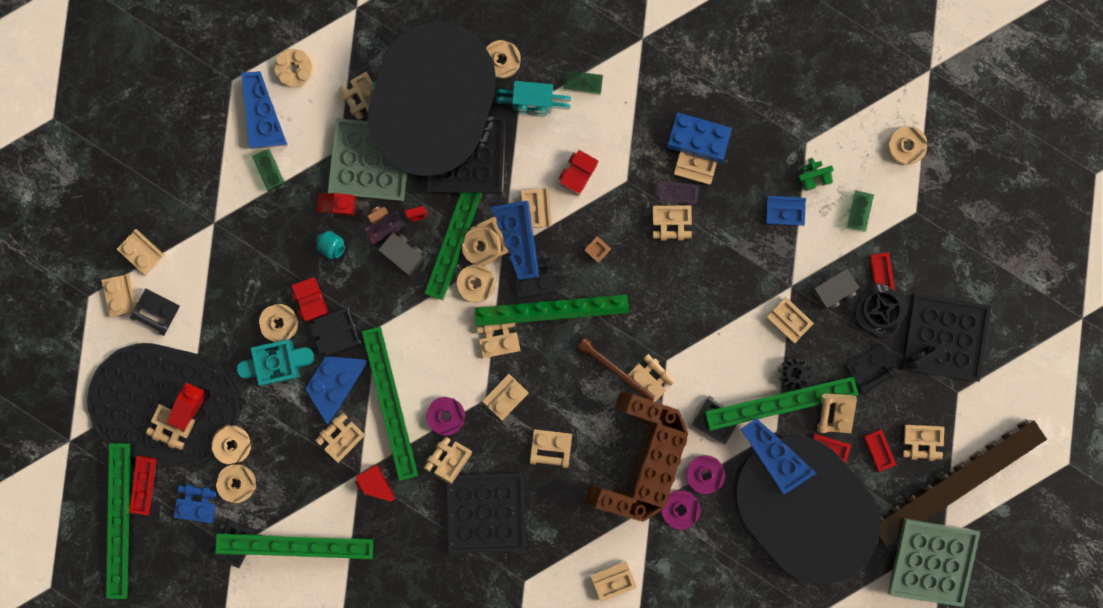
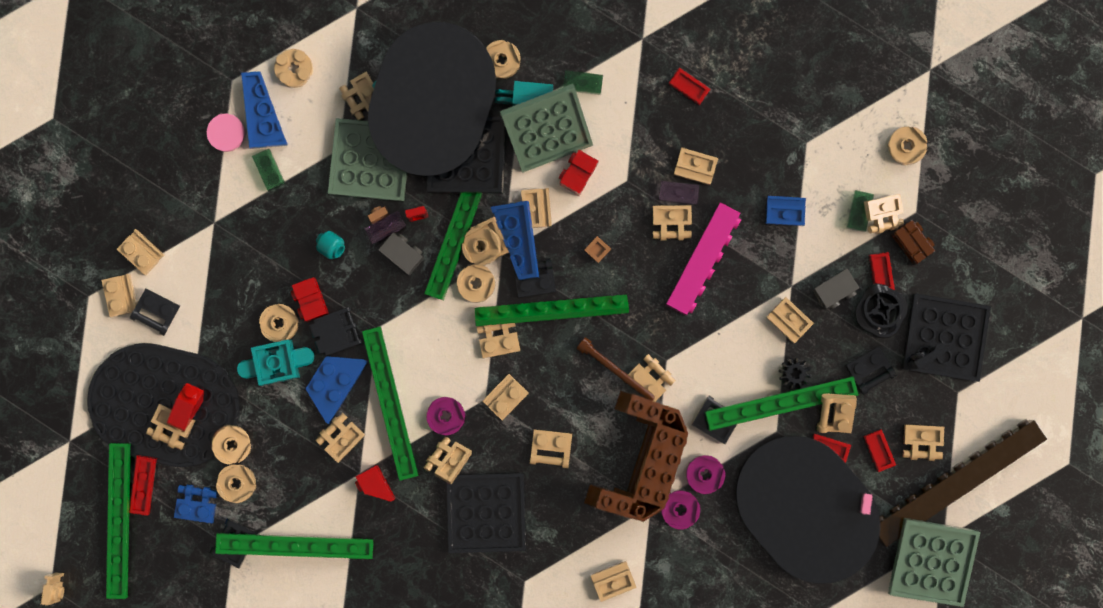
(53, 589): none -> tan plate
(226, 132): none -> bright pink tile
(336, 204): red slope -> none
(547, 128): none -> sand green plate
(689, 86): none -> red tile
(699, 137): blue plate -> none
(703, 258): none -> dark pink brick
(780, 461): blue wing -> none
(824, 173): green hips -> none
(866, 503): none -> bright pink tile
(884, 207): none -> tan plate
(913, 242): none -> reddish brown brick

